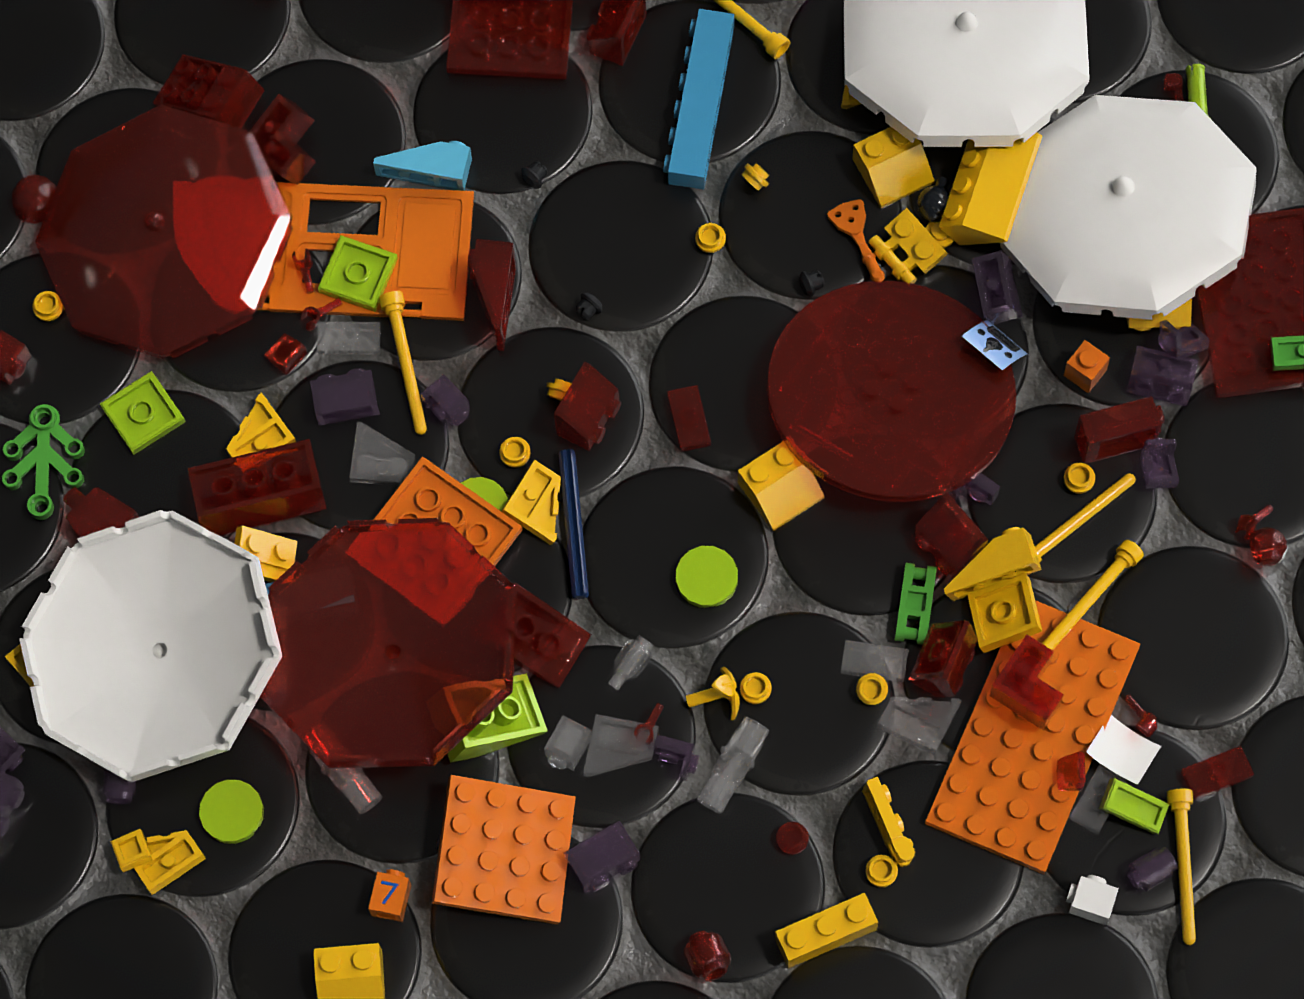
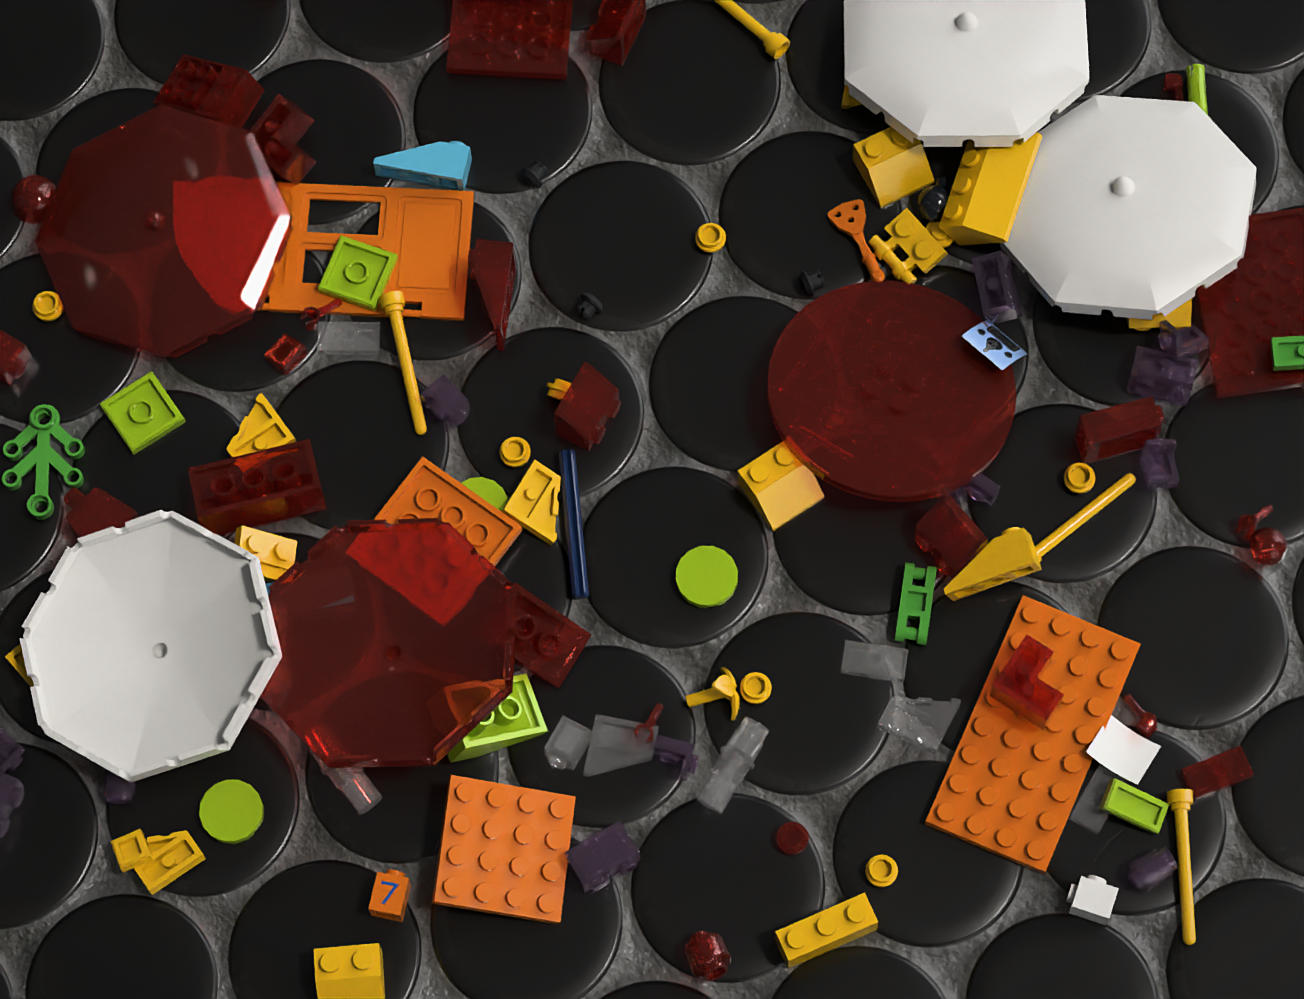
(304, 266): clear red hand -> none
(344, 396): clear purple brick -> none
(379, 459): clear wing -> none
(631, 661): clear plant -> none
(689, 418): clear red plate -> none
(700, 99): dark azure brick -> none
(756, 176): yellow plate -> none
(872, 688): yellow plate -> none
(888, 823): yellow hinge -> none
(944, 658): clear red slope -> none
(1004, 612): yellow plate -> none
(1071, 772): clear red slope -> none
(1086, 366): orange brick -> none
(1127, 555): yellow piece -> none

